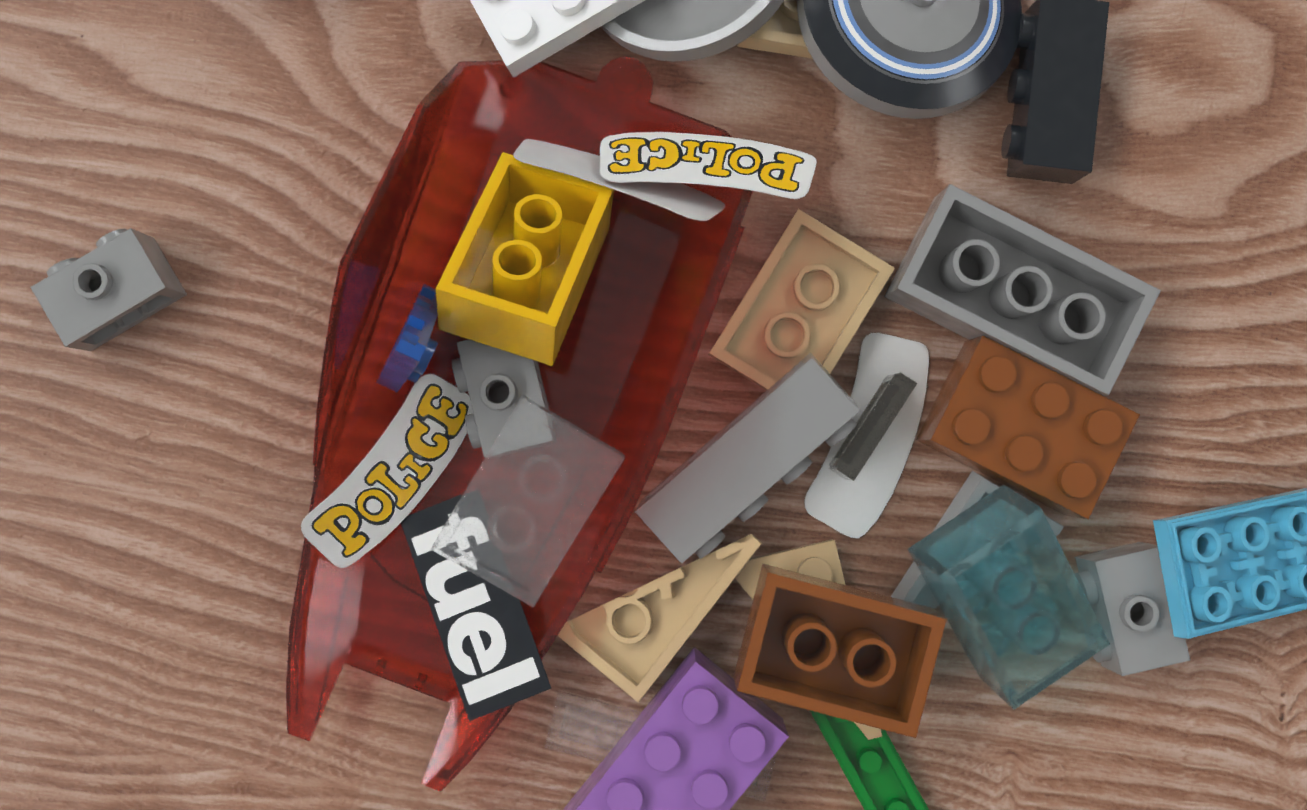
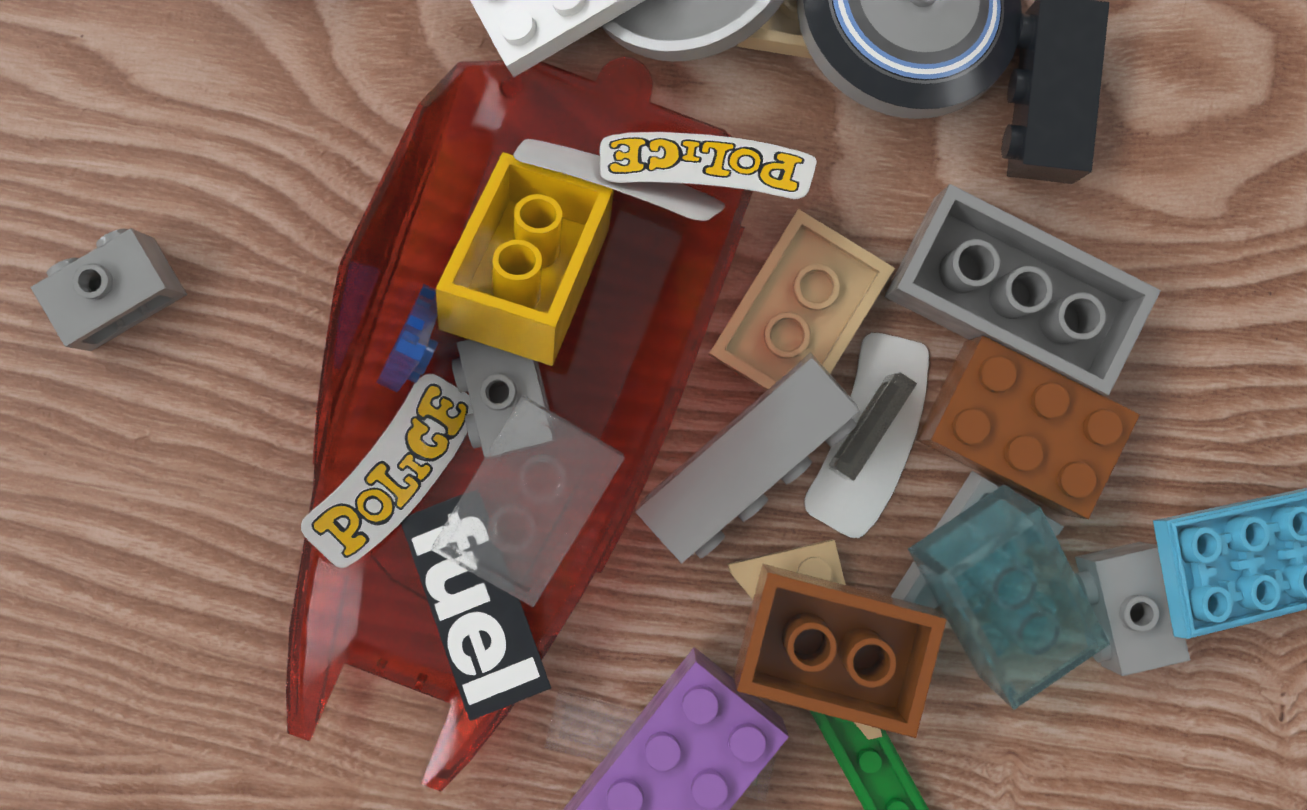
(647, 627): tan wing -> none

